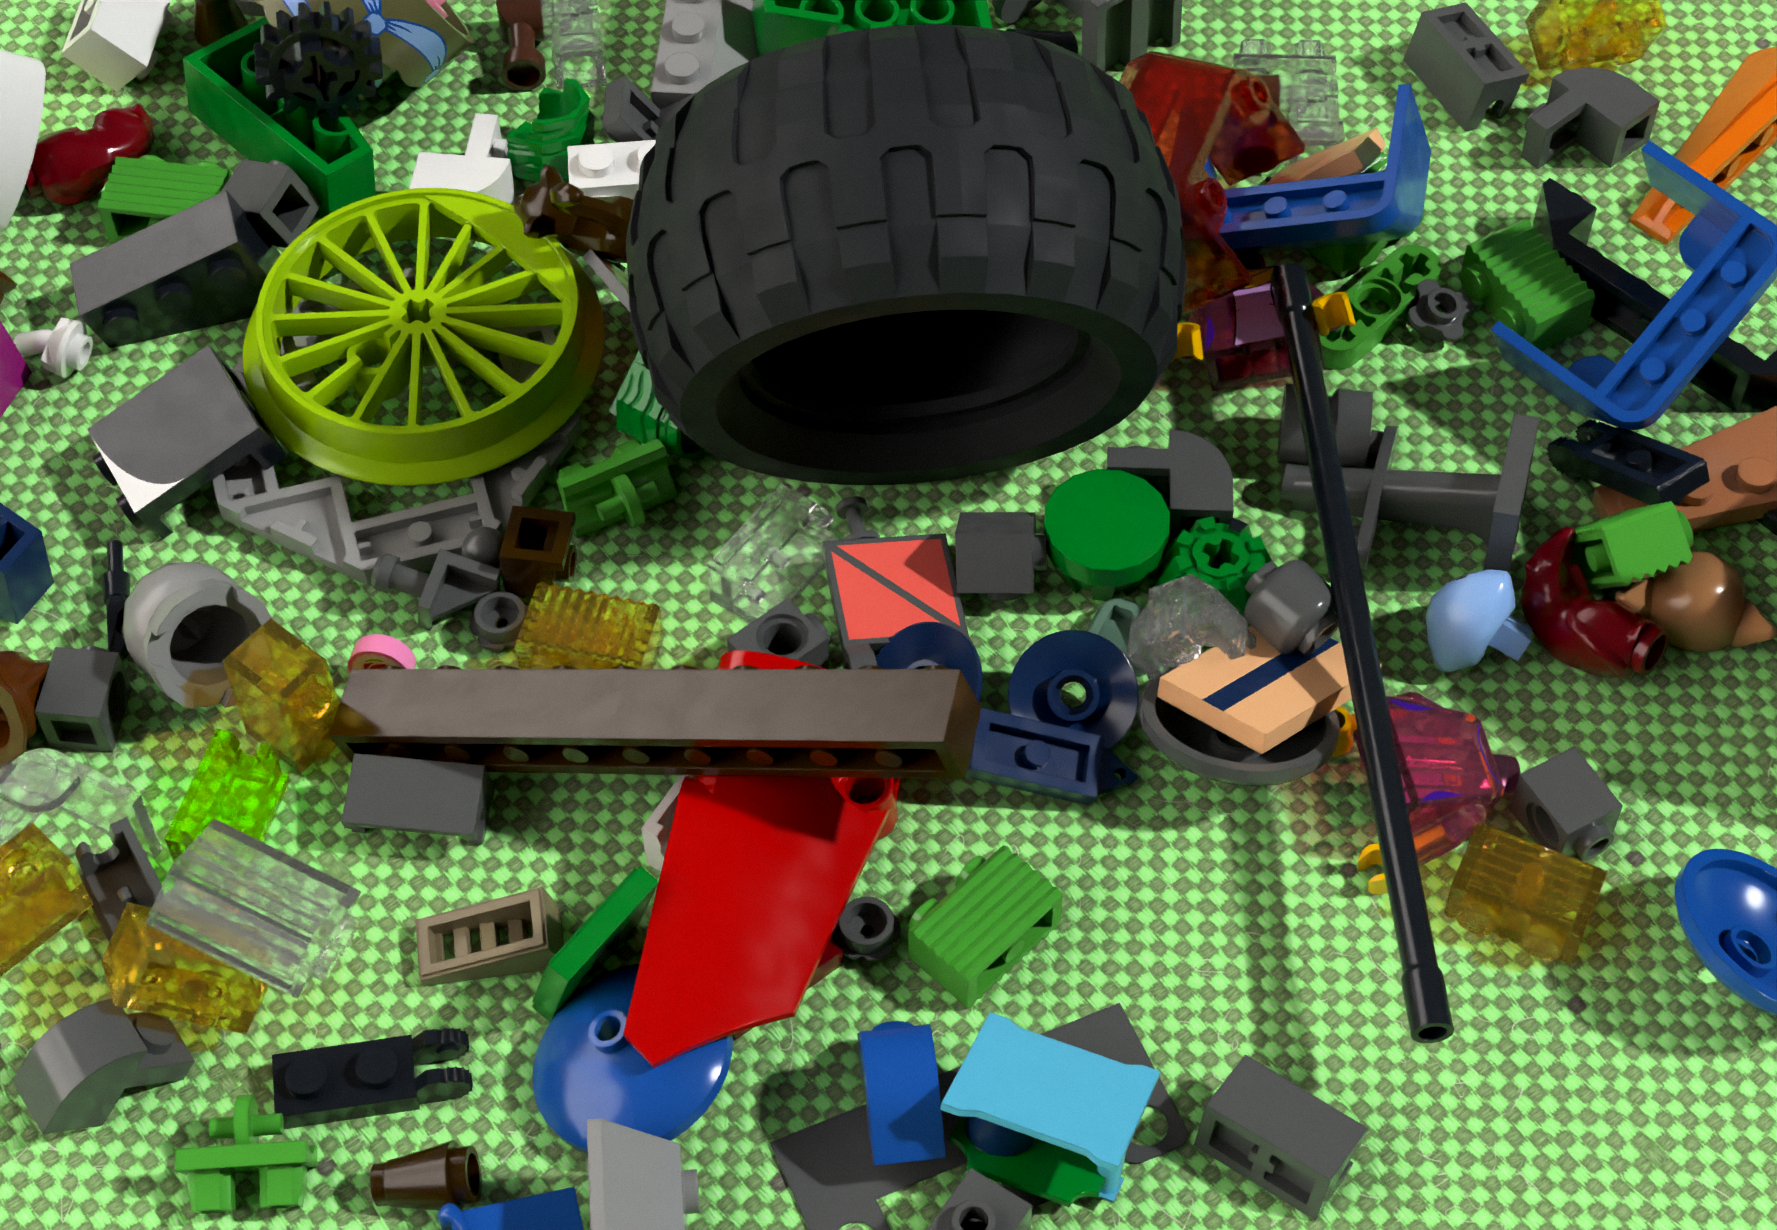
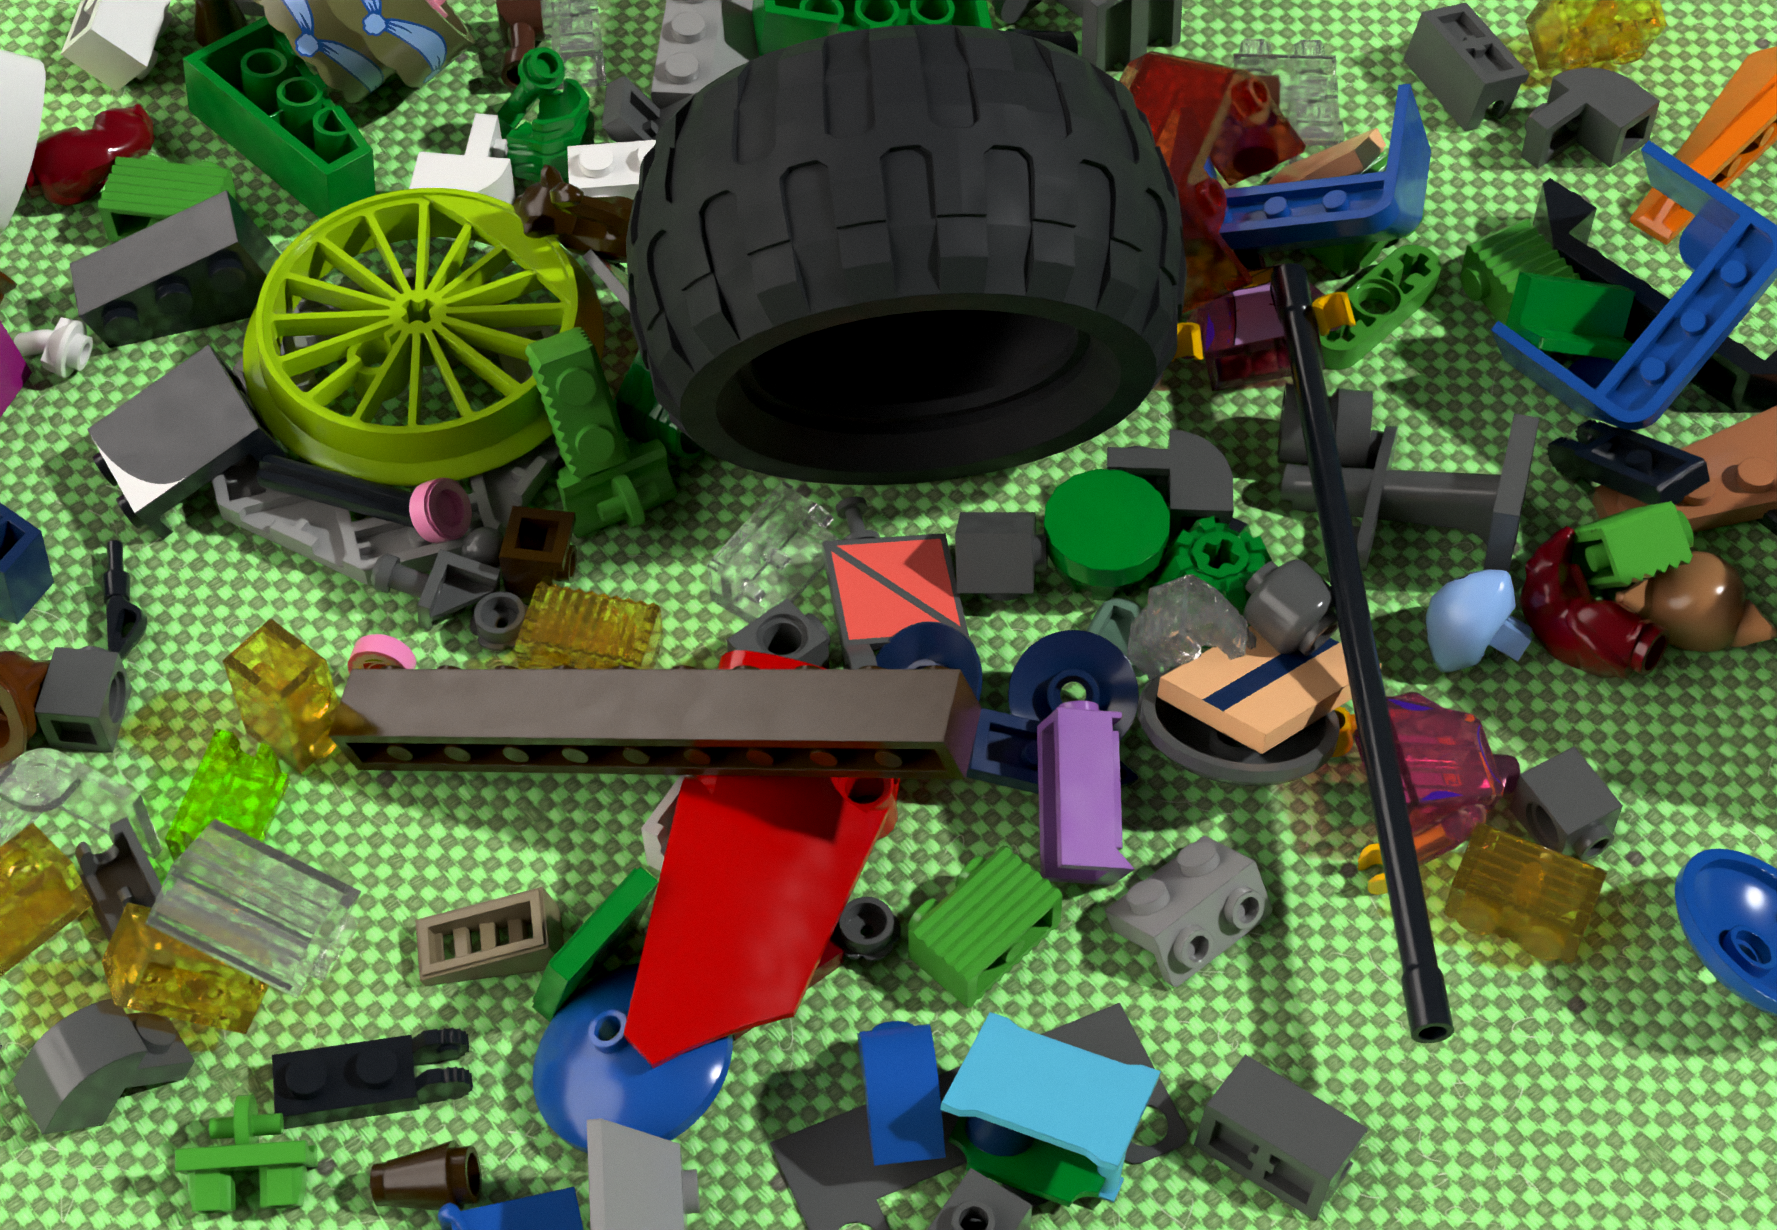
(184, 625): light grey tile -> none
(273, 199): dark grey brick -> none
(318, 60): black gear -> none
(335, 489): none -> black axle
(418, 796): dark grey hinge -> none
(440, 510): none -> bright pink tile
(540, 73): none -> green hinge
(578, 402): none -> bright green brick
(1080, 795): none -> medium lavender window
(1192, 908): none -> light grey bracket
(1431, 322): dark grey plate -> none
(1571, 315): none -> green panel

